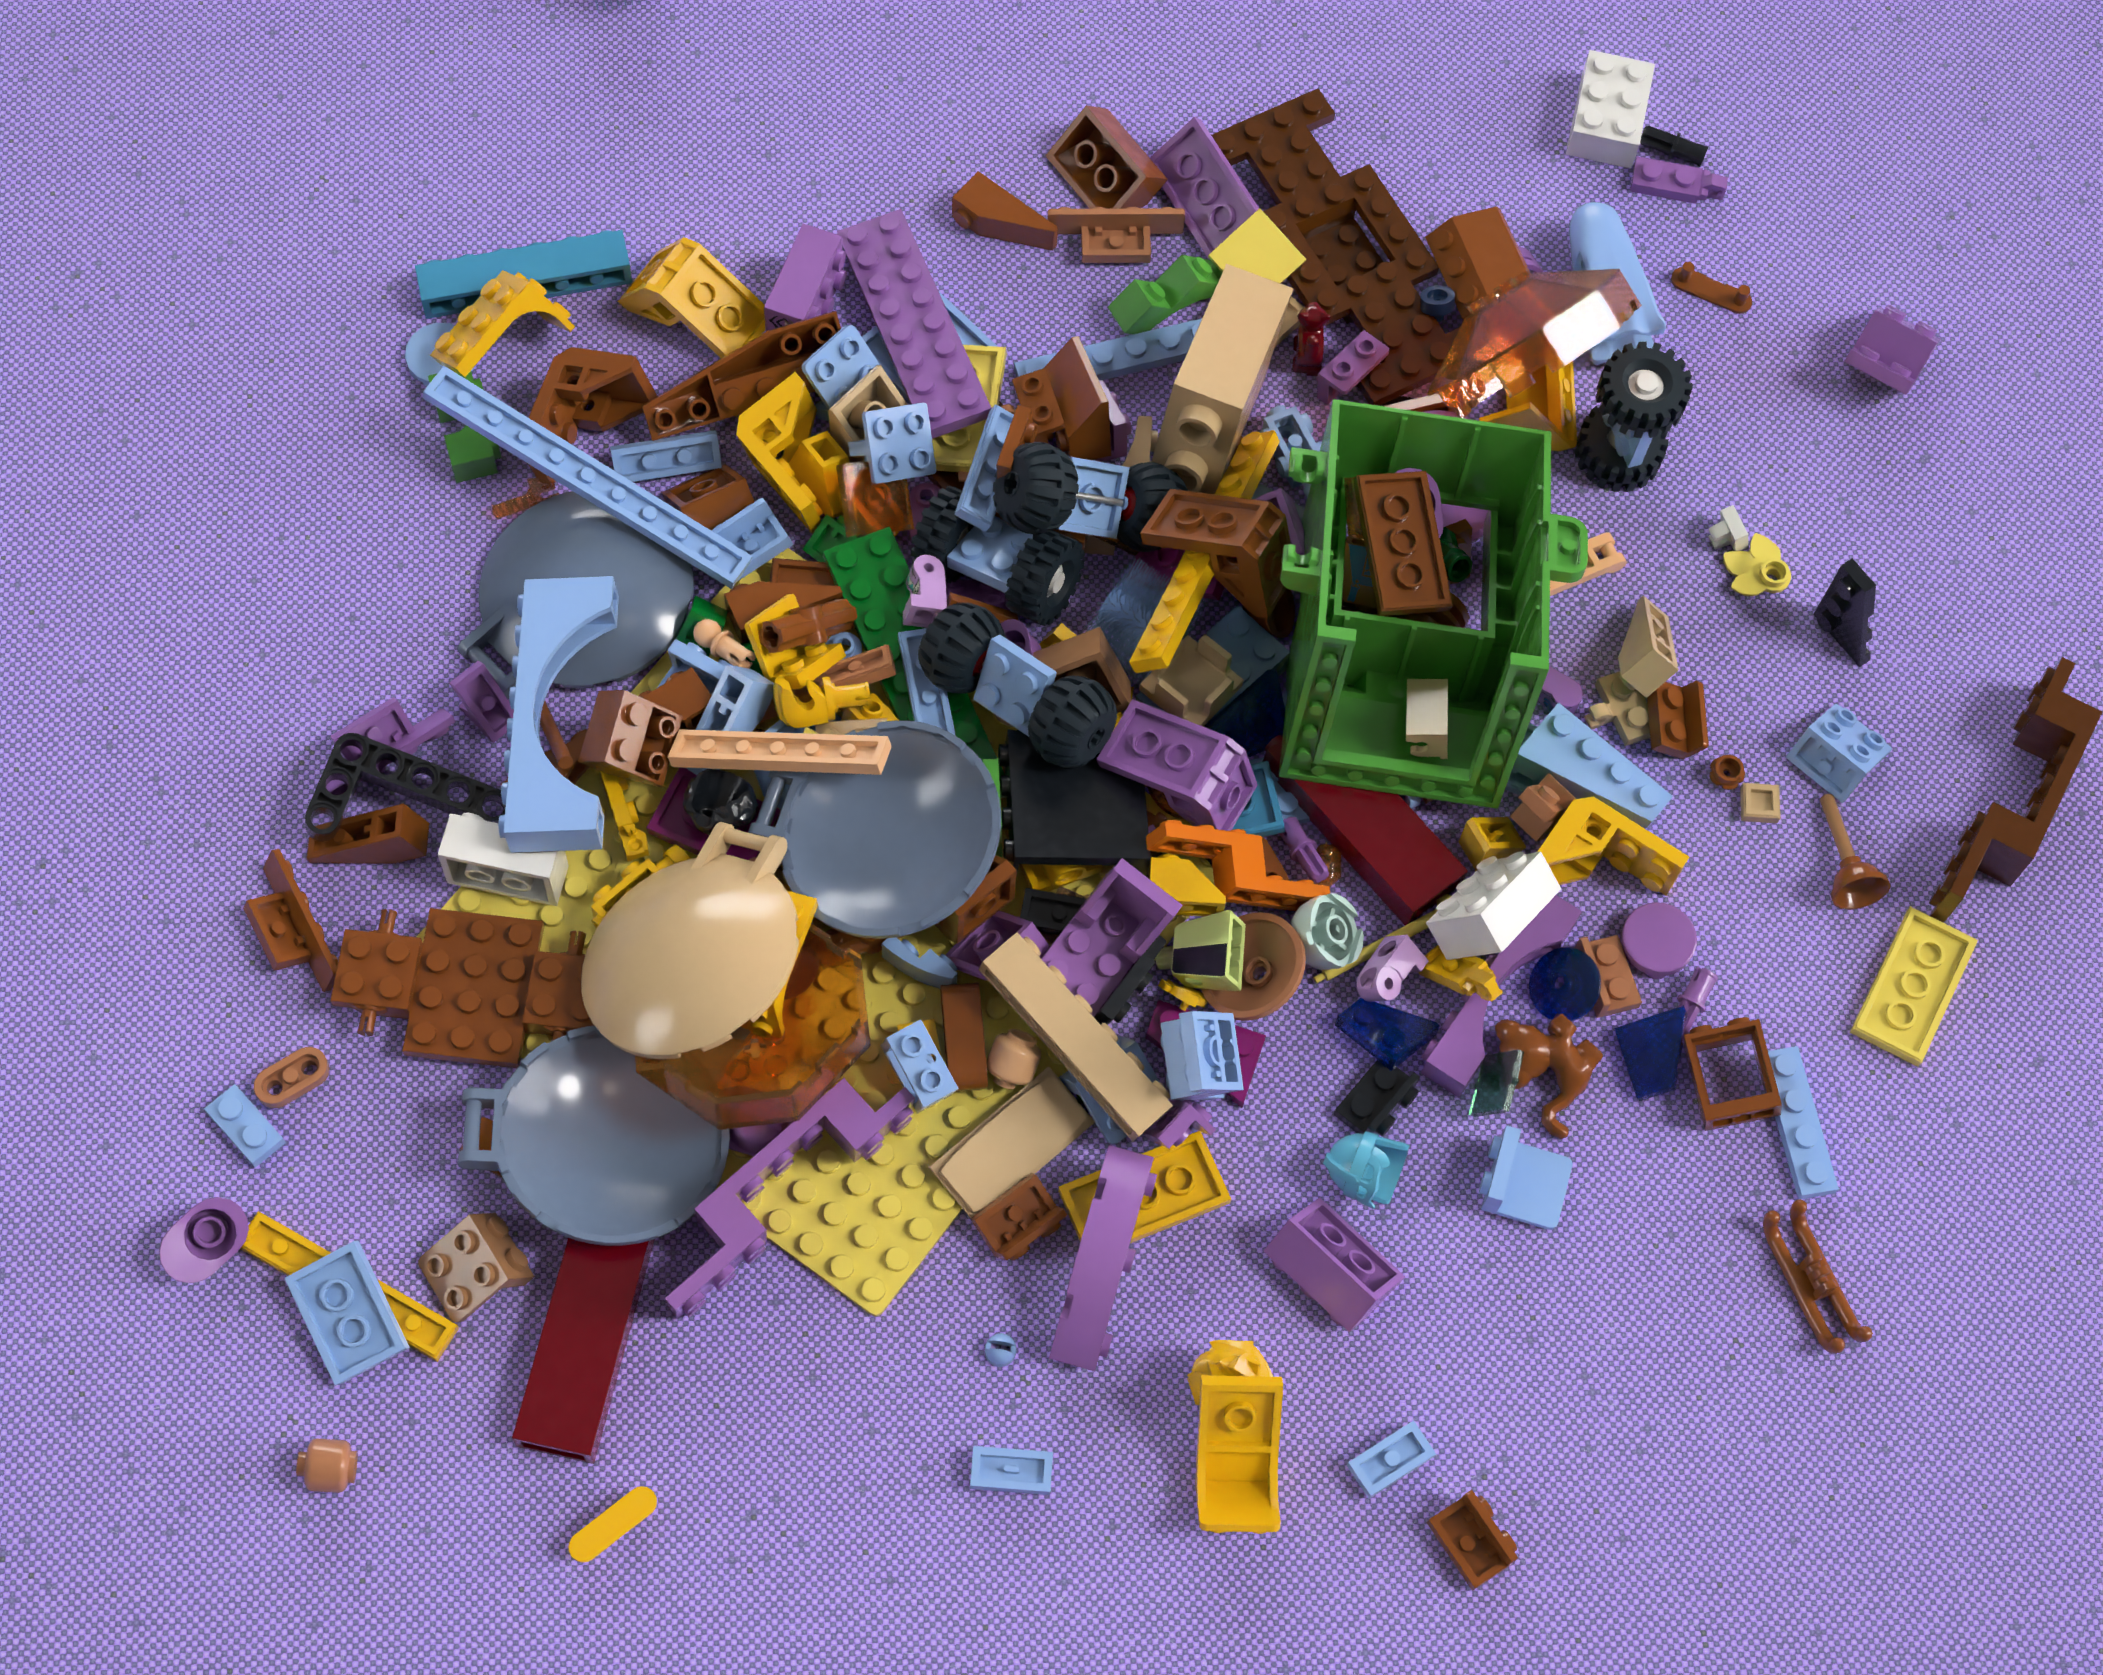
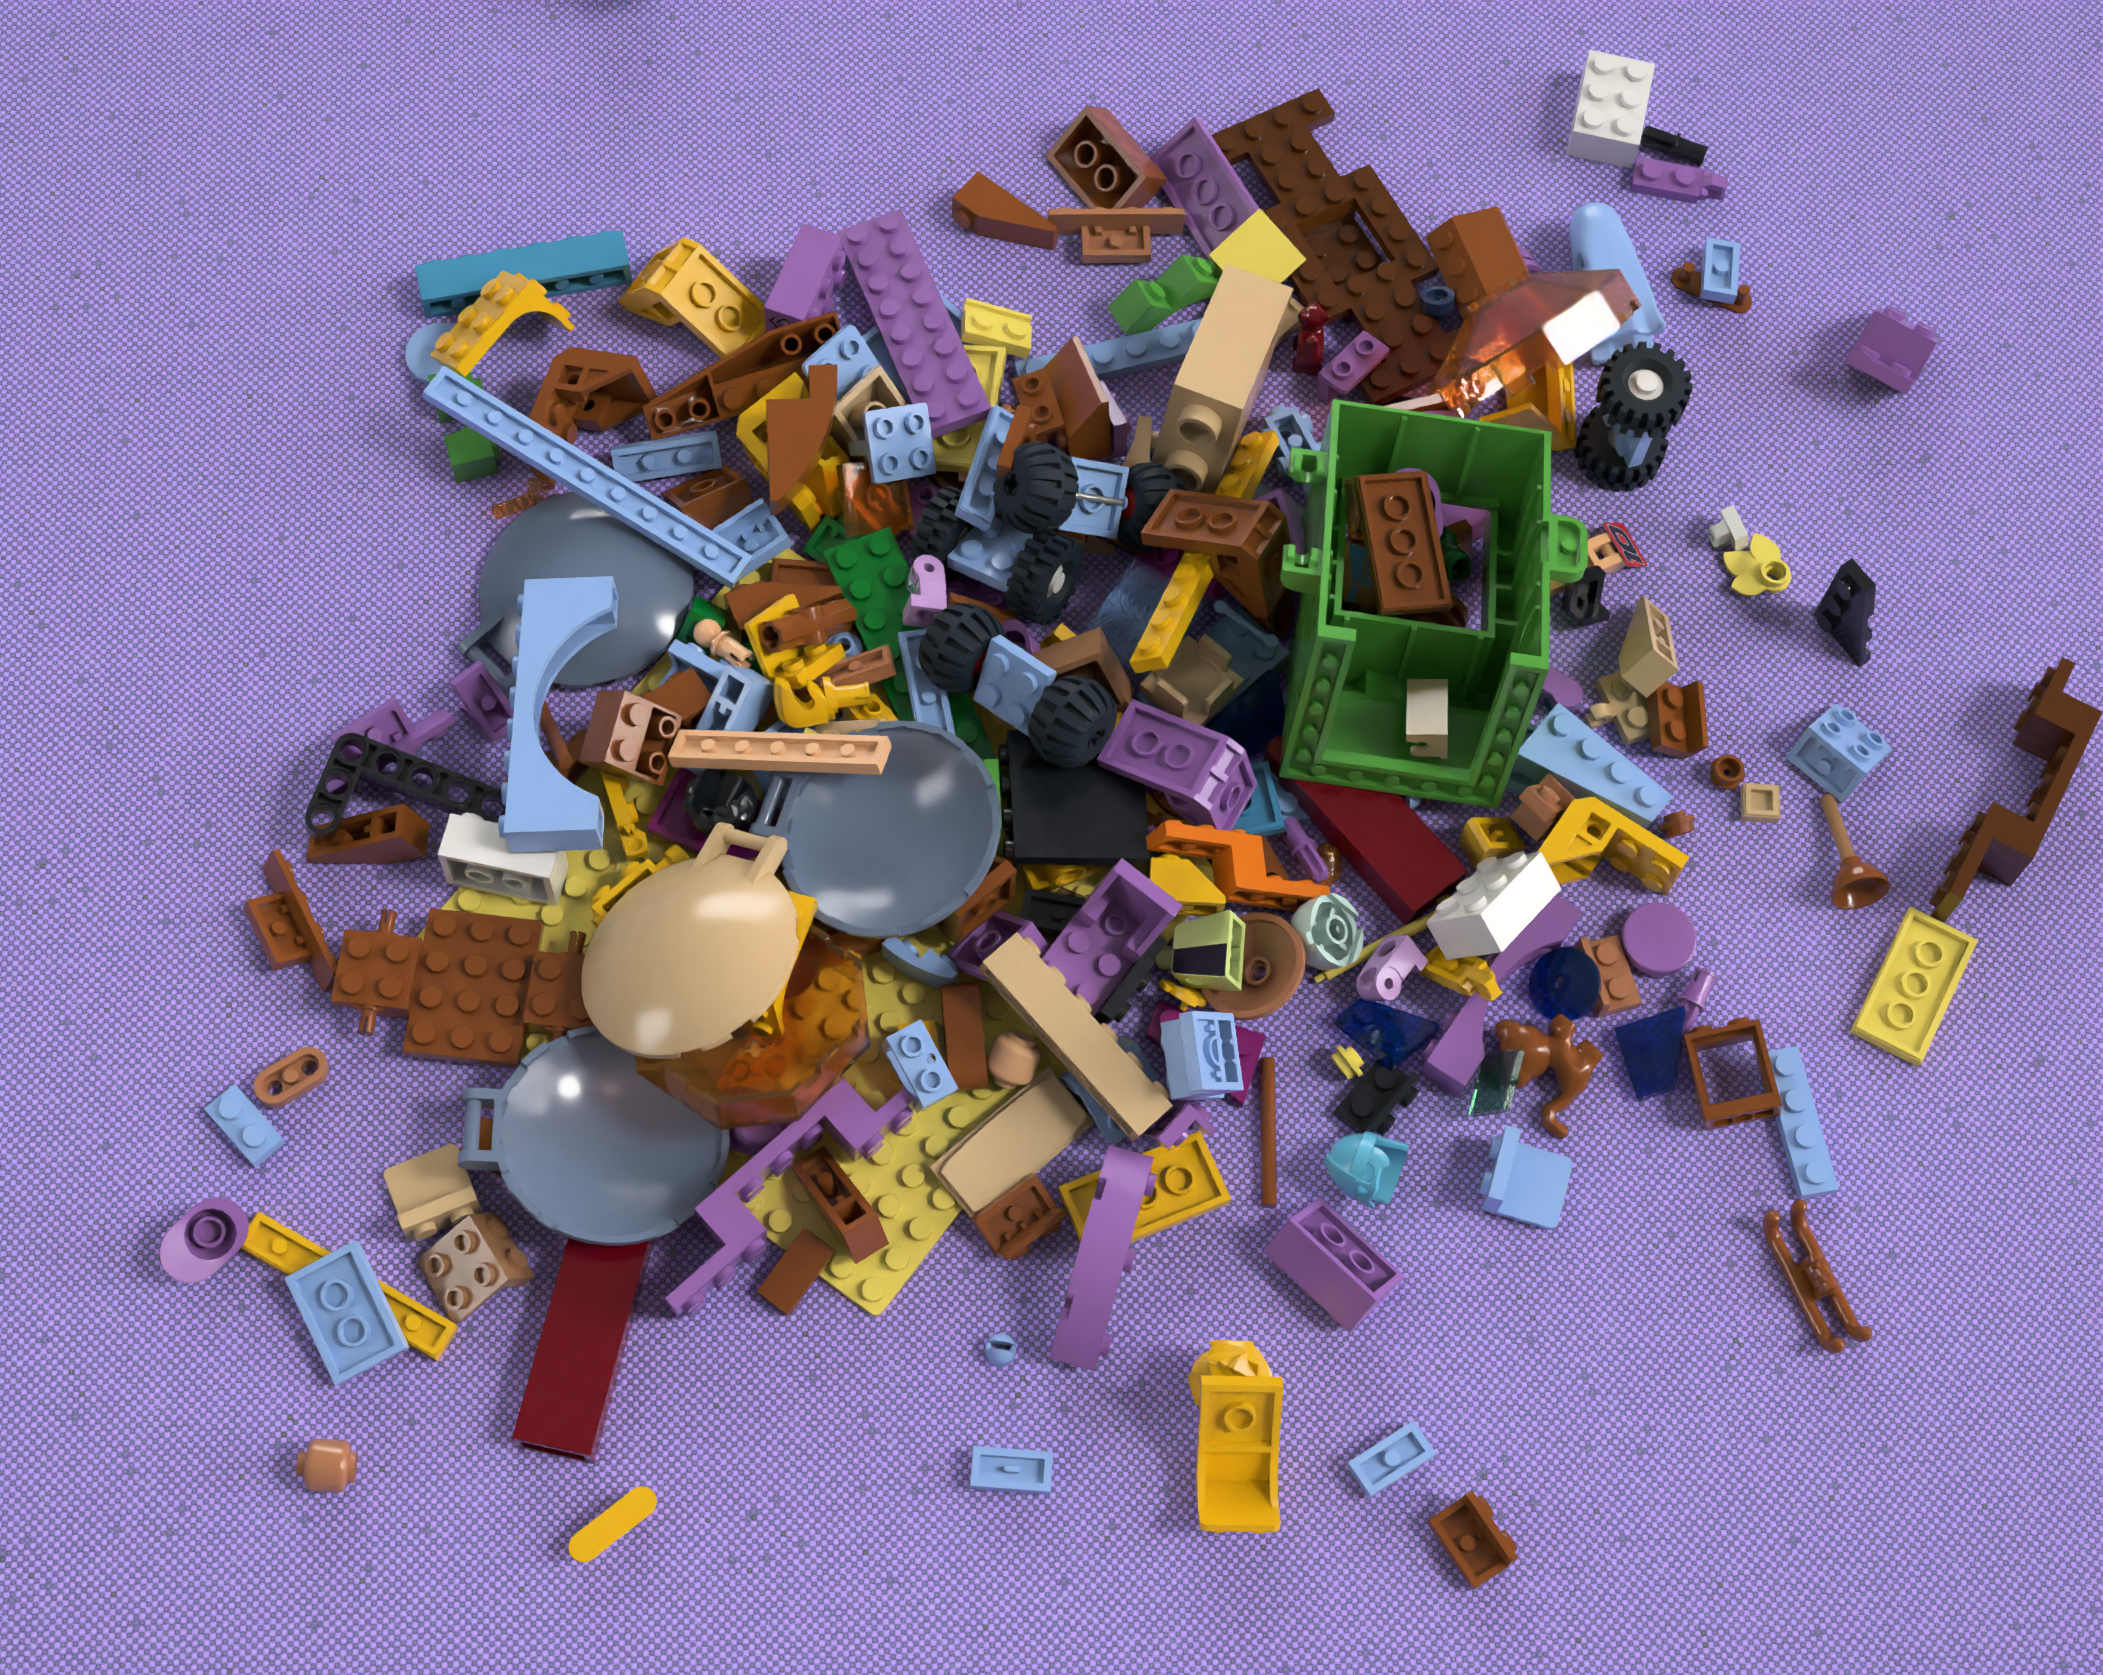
(431, 1192): none -> tan bracket
(796, 1271): none -> dark orange tile
(799, 435): none -> dark orange slope
(841, 1205): none -> dark orange slope
(996, 326): none -> light yellow plate
(1268, 1133): none -> dark orange bar
(1269, 641): none -> light blue hinge
(1348, 1061): none -> light yellow plate
(1583, 598): none -> black bracket
(1625, 544): none -> sticker
(1677, 824): none -> dark orange plate
(1720, 270): none -> light blue plate

